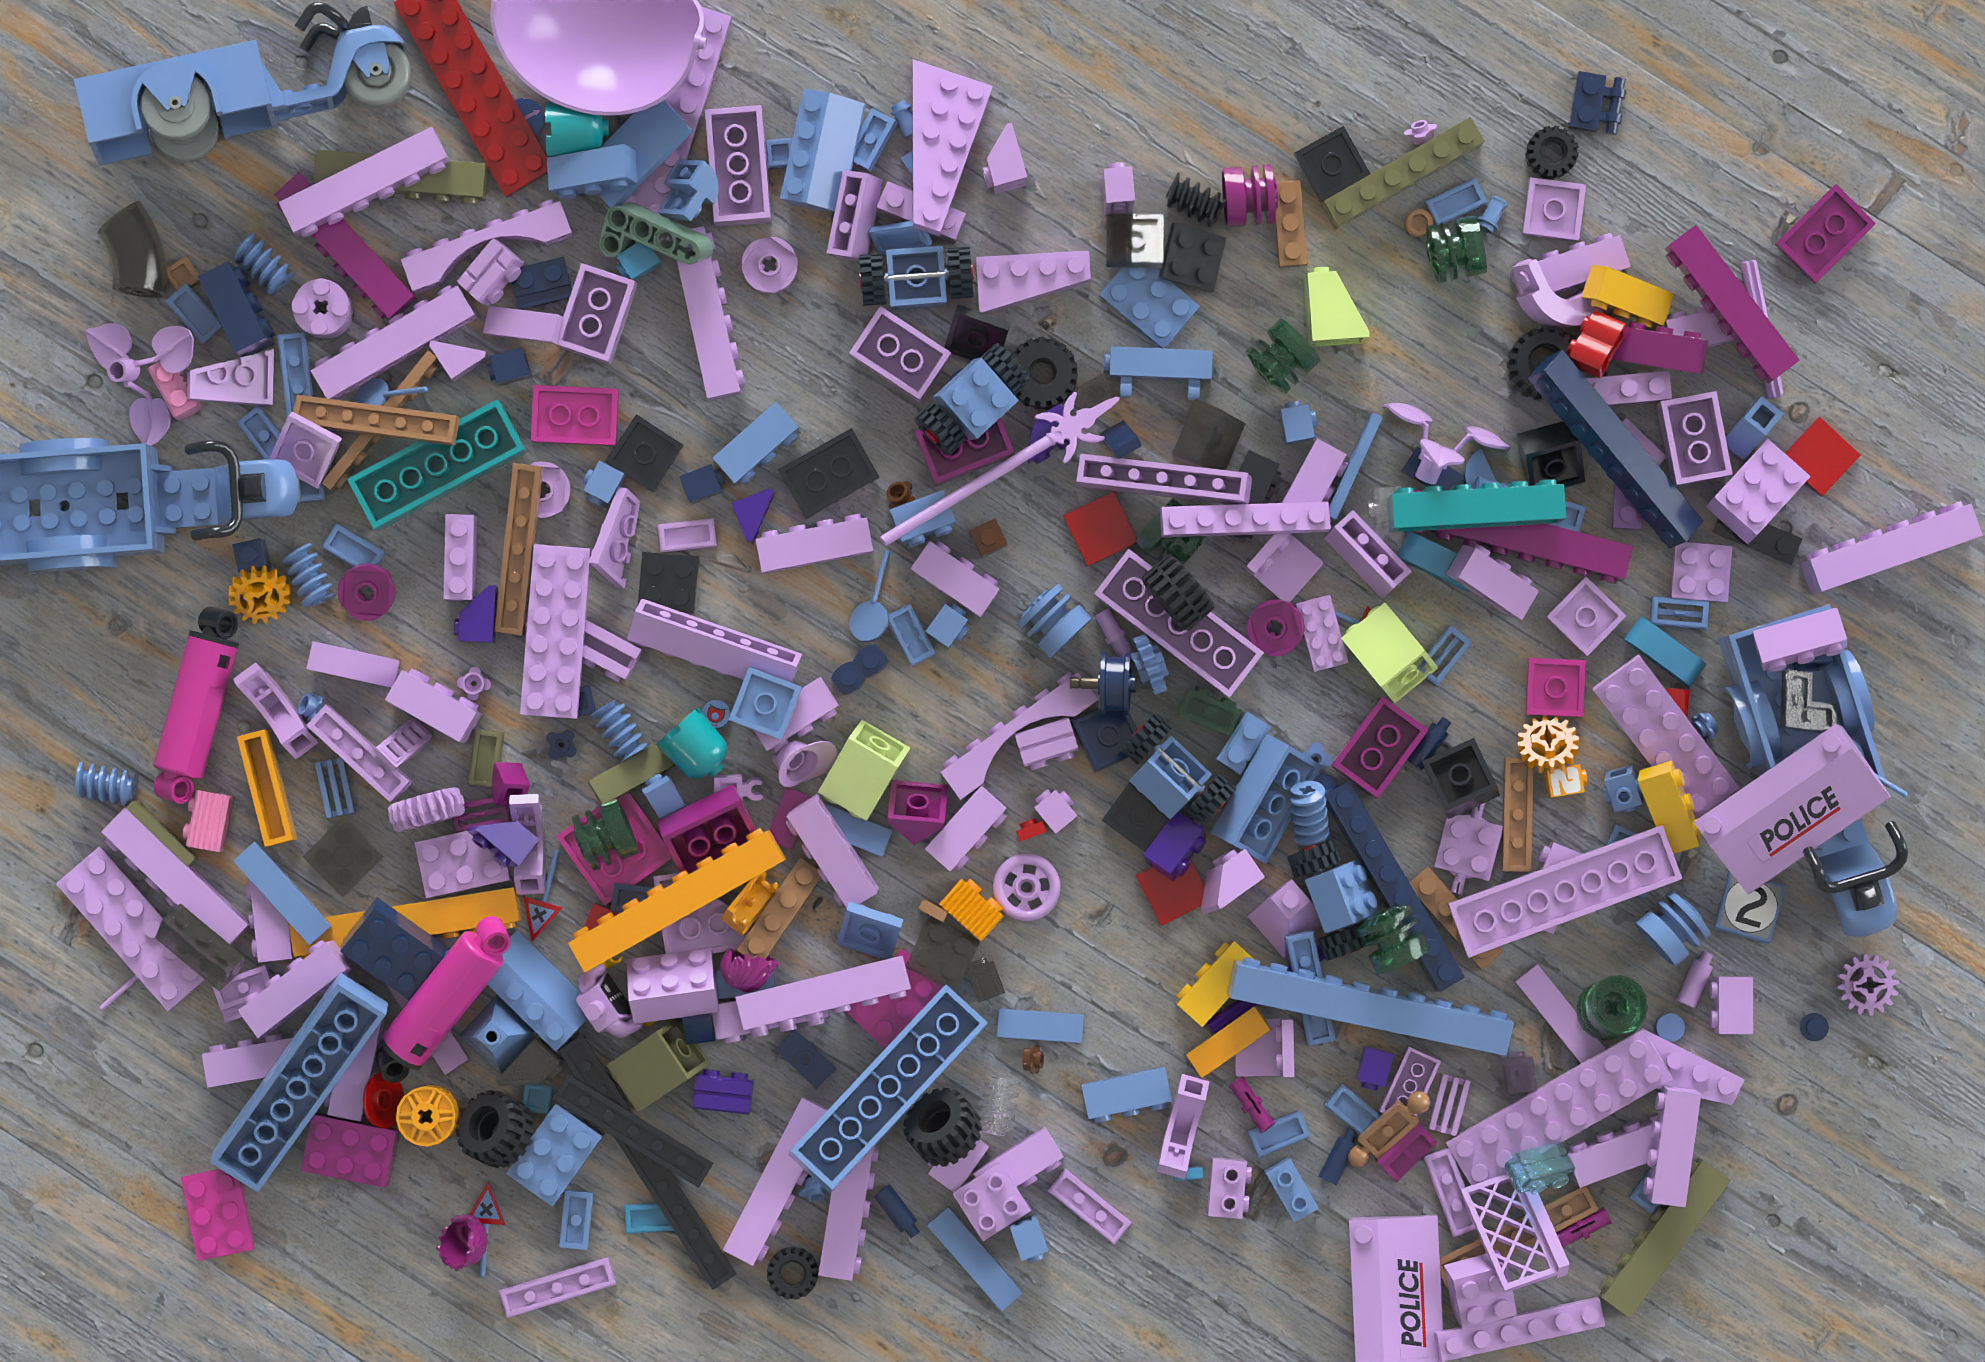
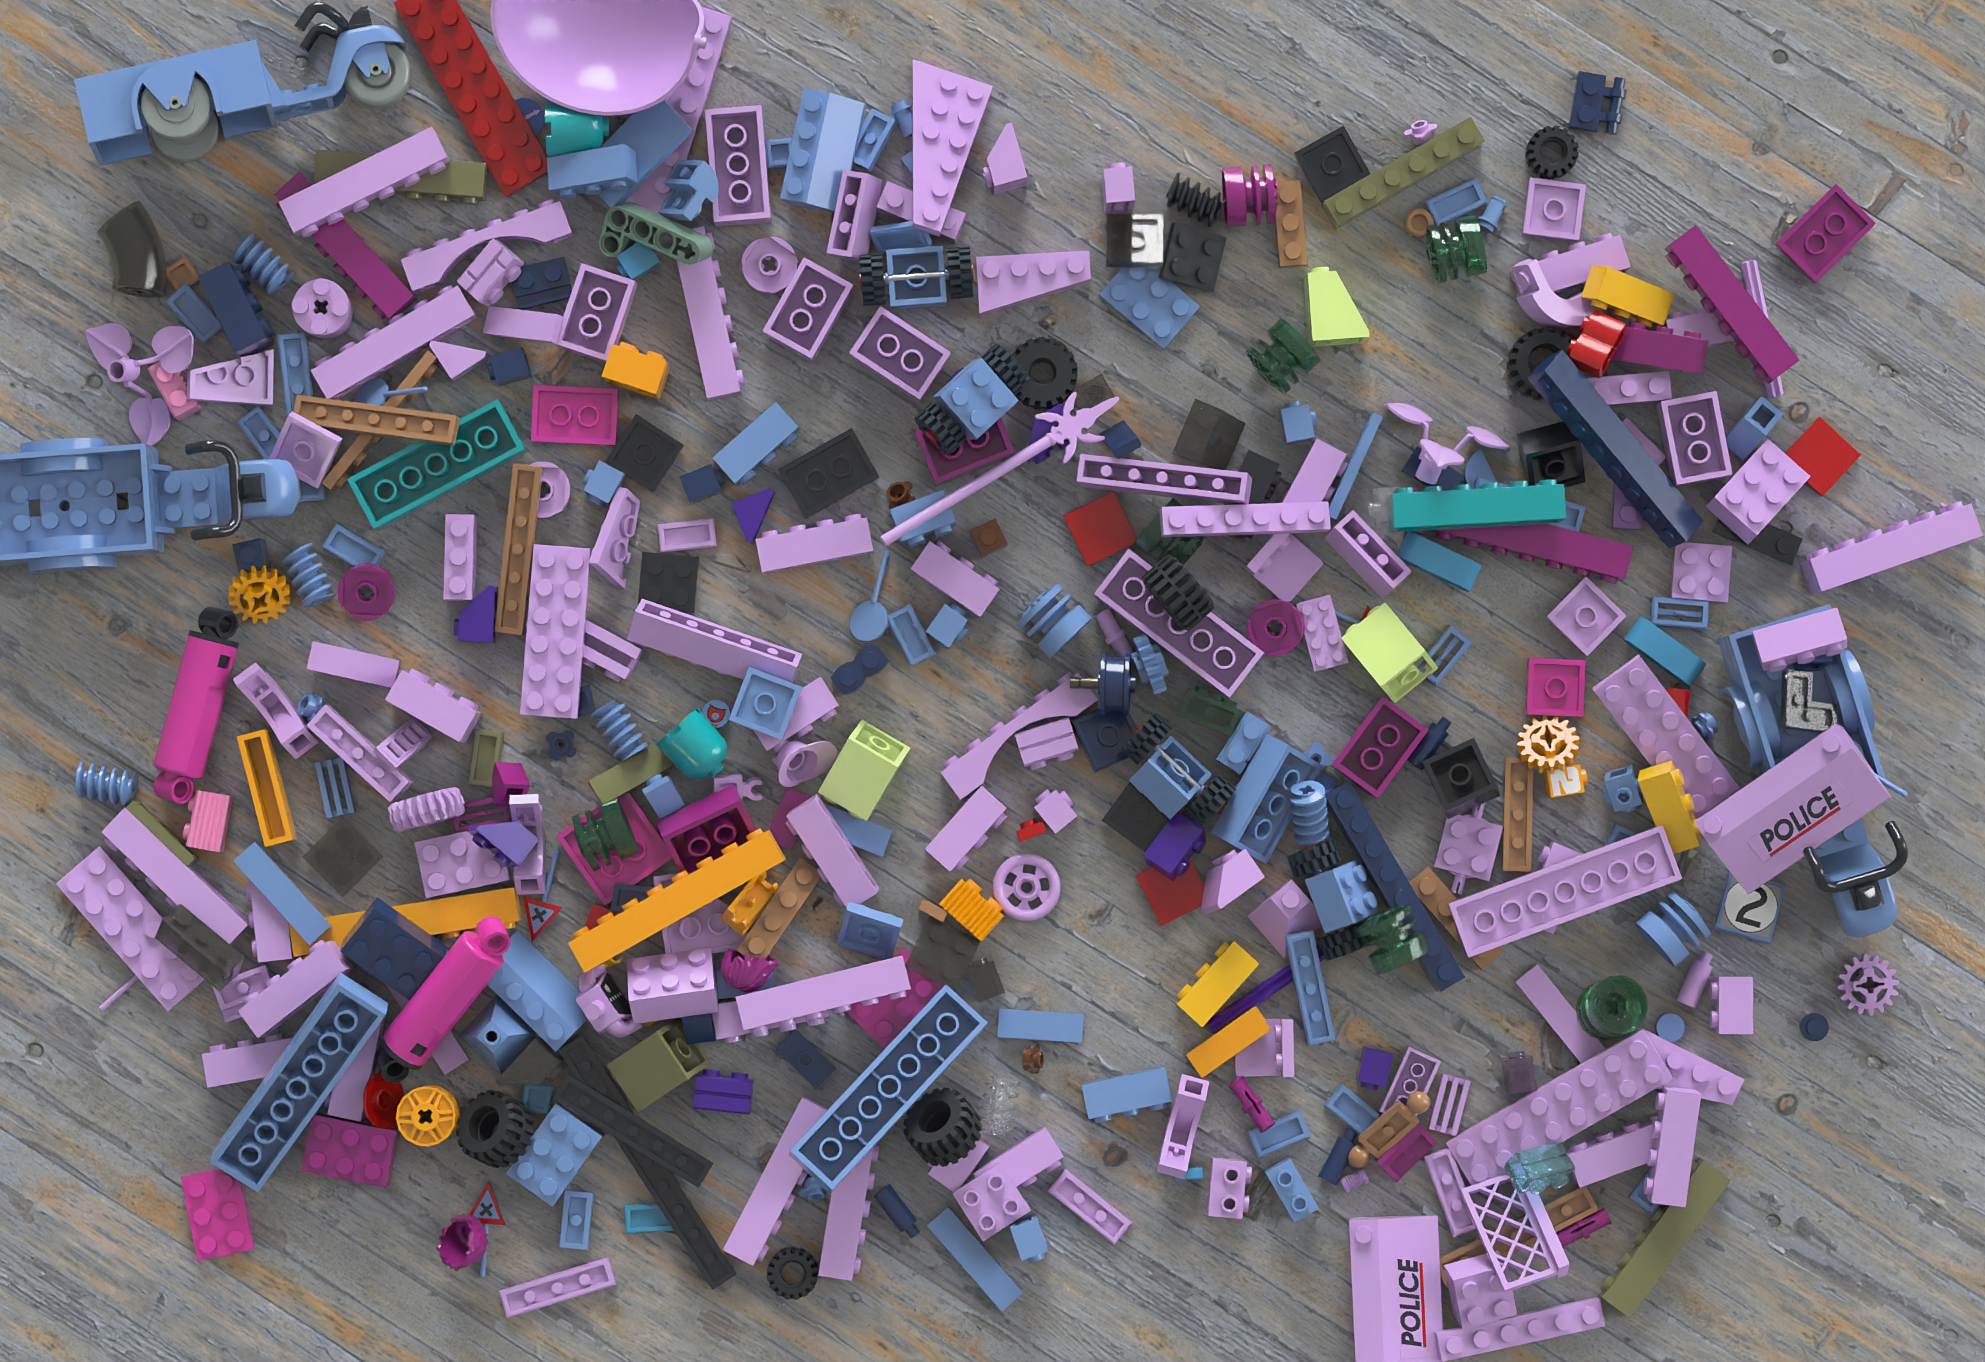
(474, 691): lavender plate -> none
(636, 371): none -> light orange brick
(808, 309): none -> lavender brick
(917, 809): magenta slope -> none
(975, 333): black plate -> none
(1159, 364): medium blue brick -> none
(1364, 1179): none -> lavender piece
(1370, 1007): medium blue brick -> none
(1493, 581): lavender brick -> none

